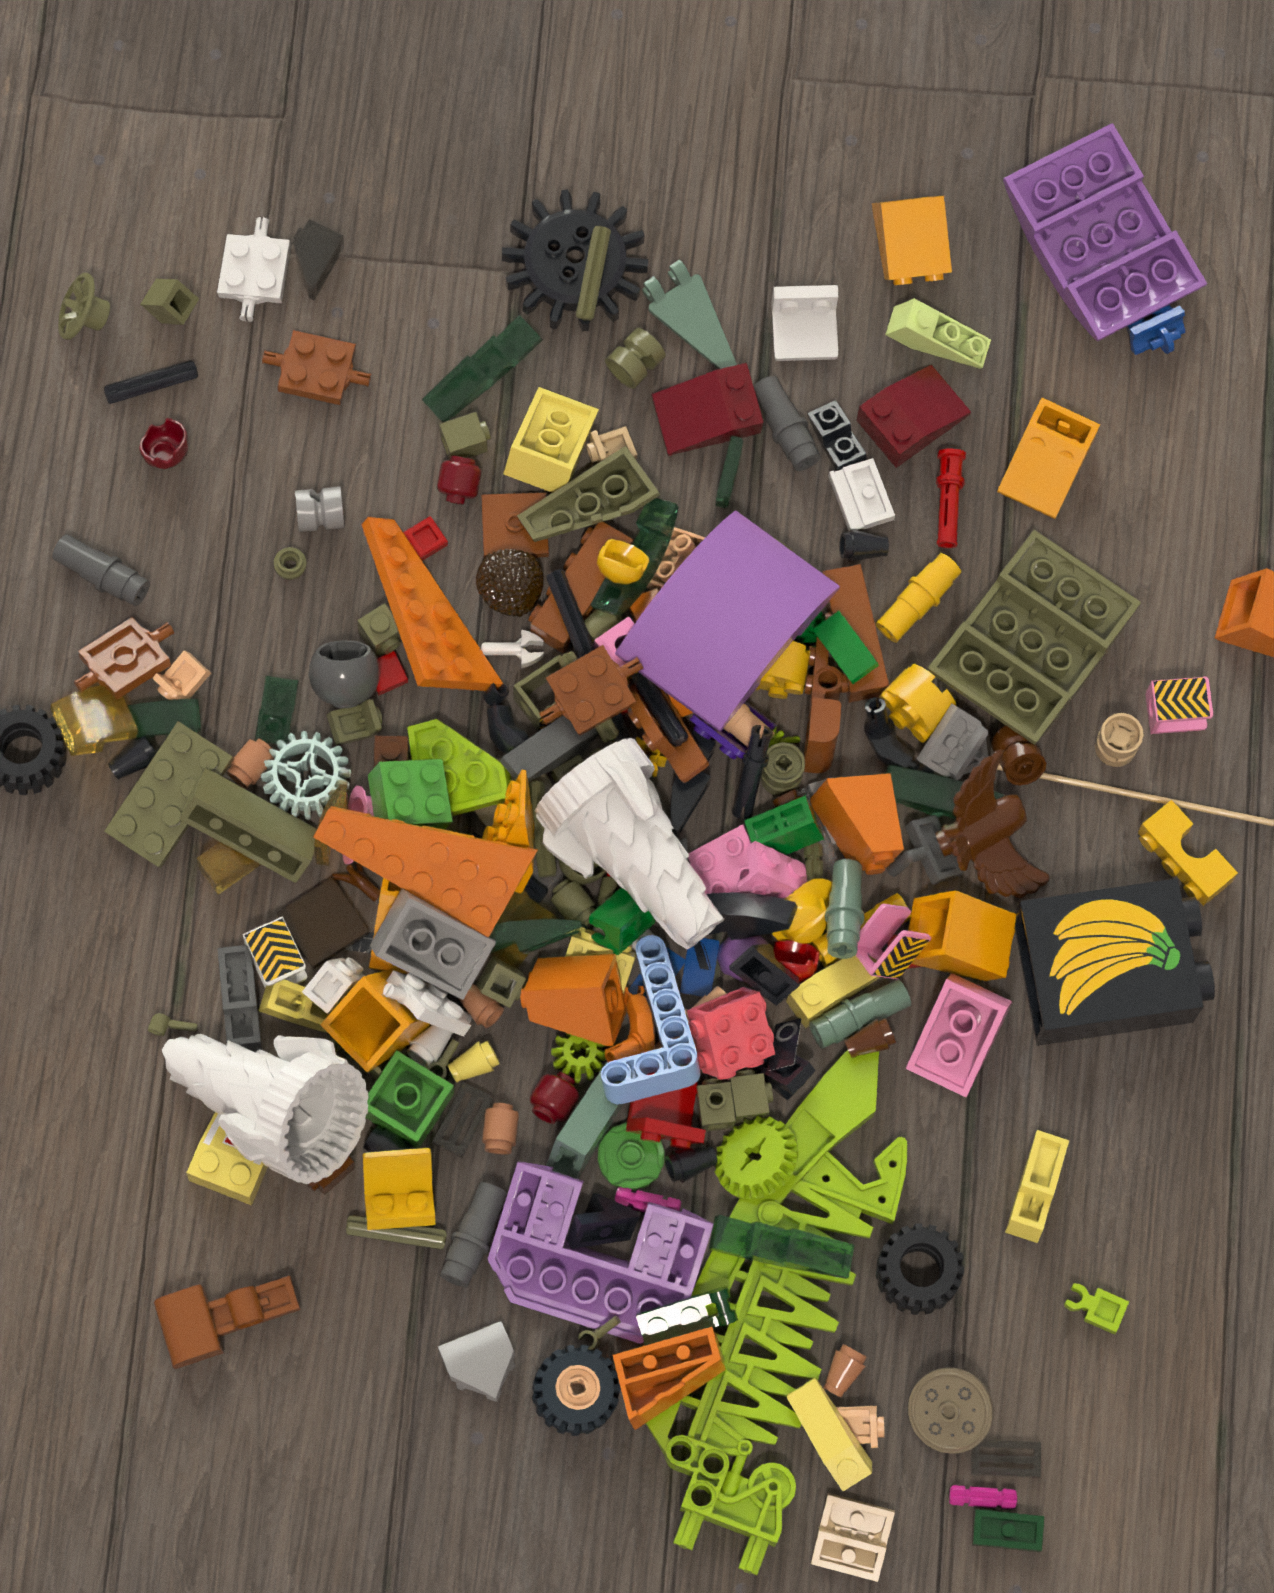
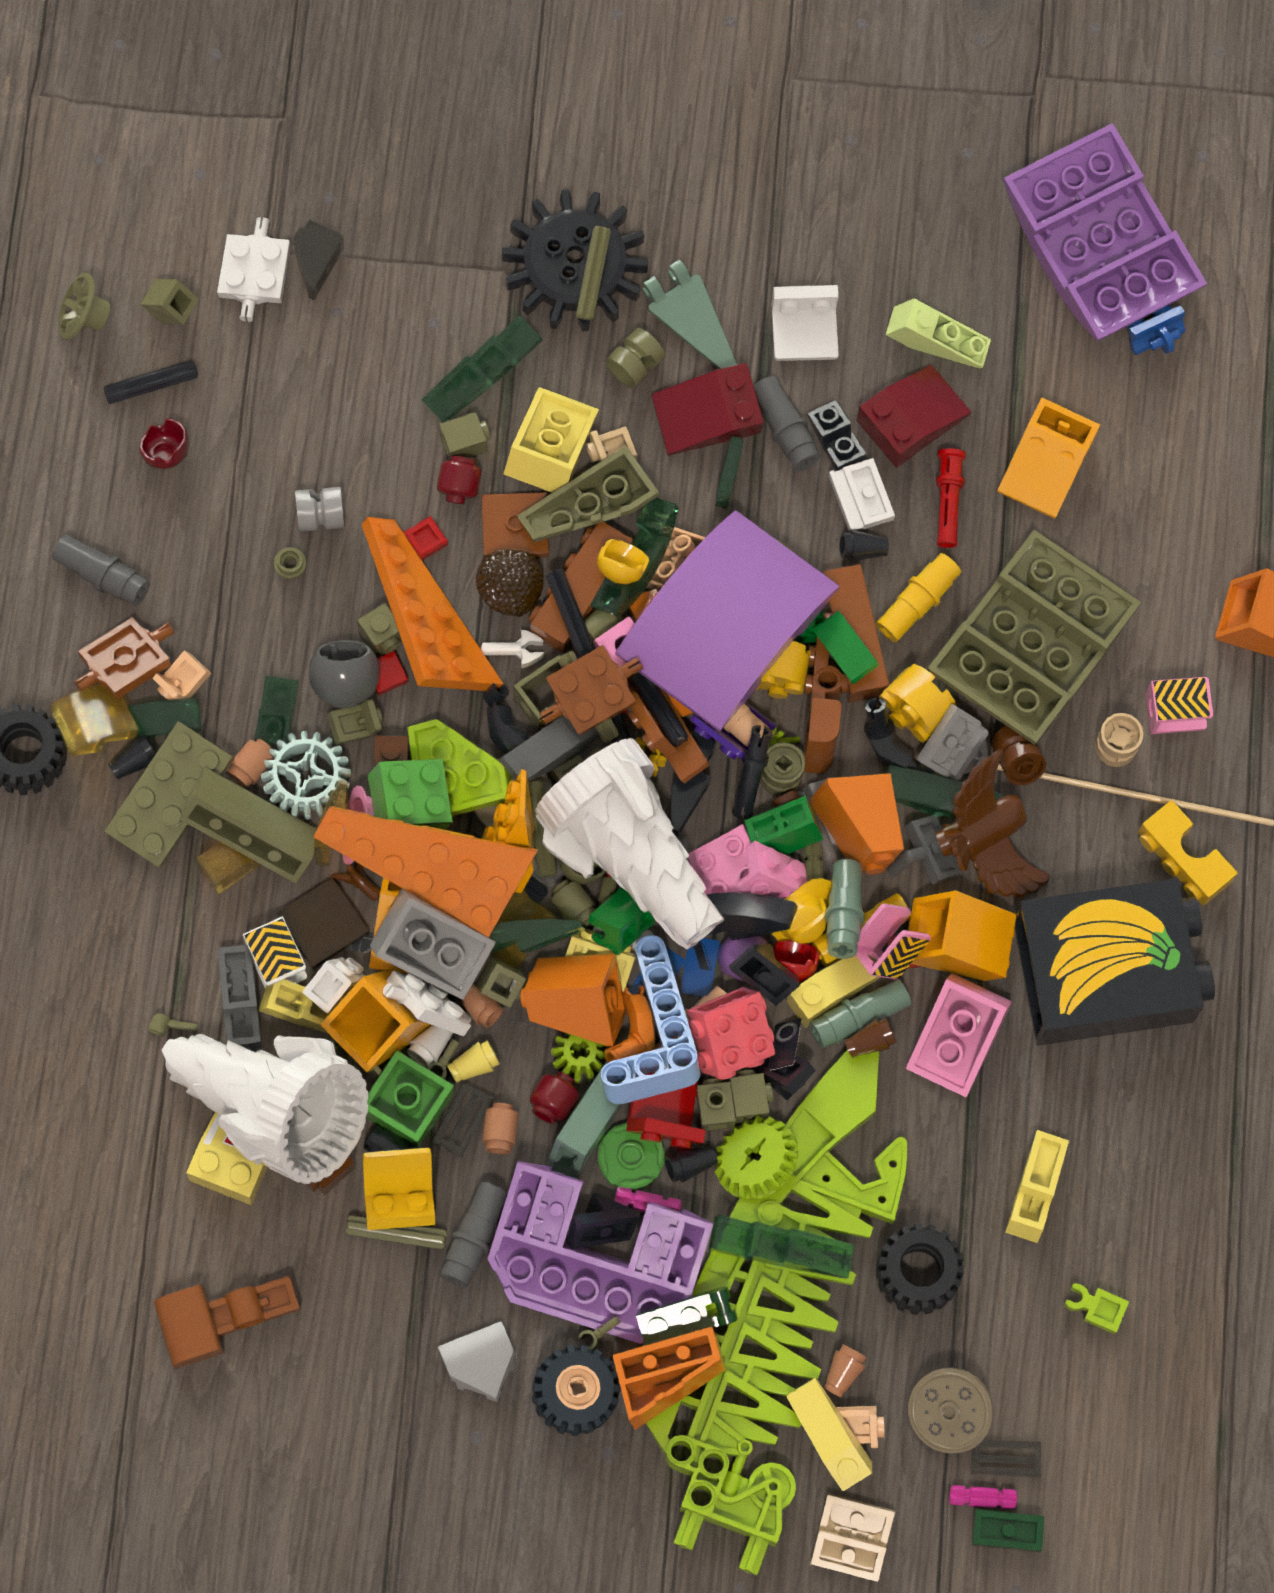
(316, 367): dark orange plate -> none
(913, 239): light orange slope -> none

